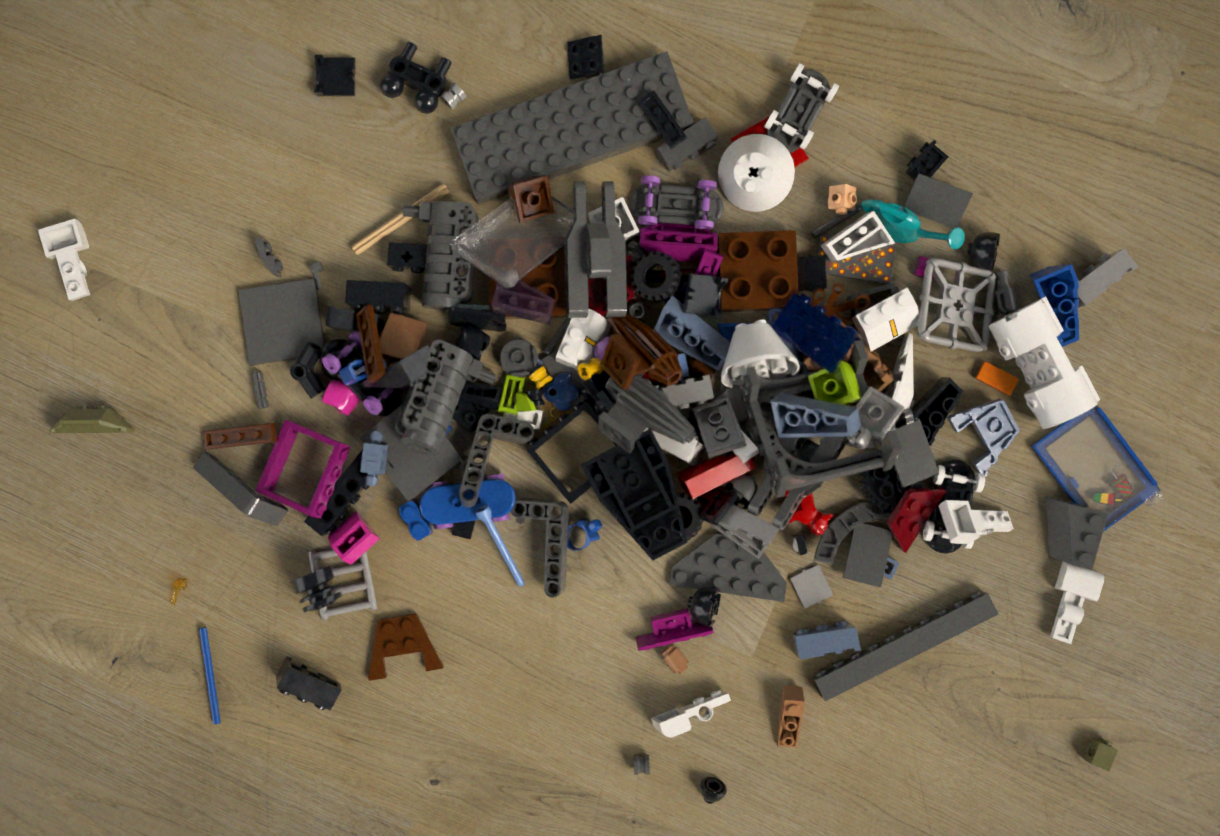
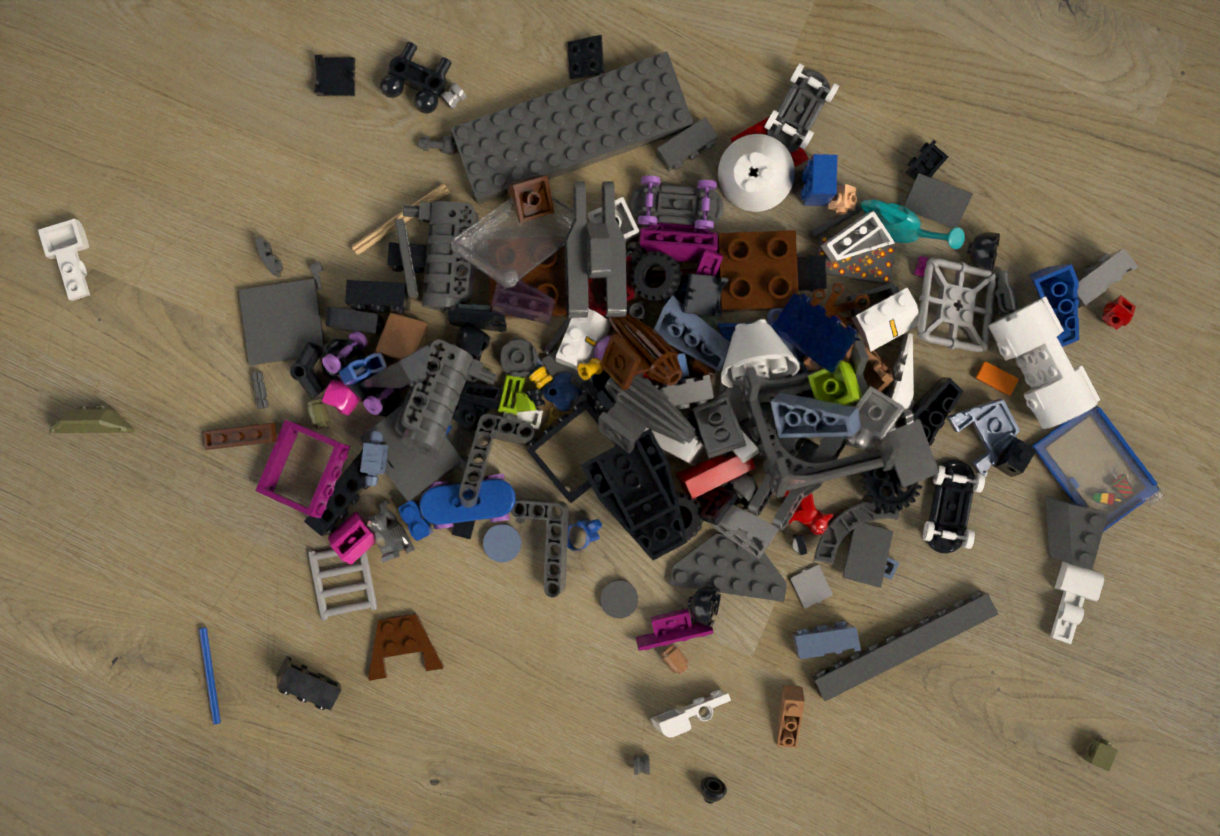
(179, 584): clear yellow hand -> none
(238, 491): dark grey beam -> none
(316, 589): black wheel -> none
(318, 414): none -> olive brick
(370, 343): reddish brown tile -> none
(390, 538): none -> dark grey animal
(406, 258): none -> dark grey tile
(448, 144): none -> dark grey bar
(484, 514): medium blue piece -> none
(502, 543): none -> sand blue tile
(619, 599): none -> dark grey tile
(662, 120): black tile -> none
(819, 180): none -> blue piece
(912, 514): dark red wing -> none
(967, 525): white plate -> none
(1016, 456): none -> black torso
(1118, 312): none -> red brick

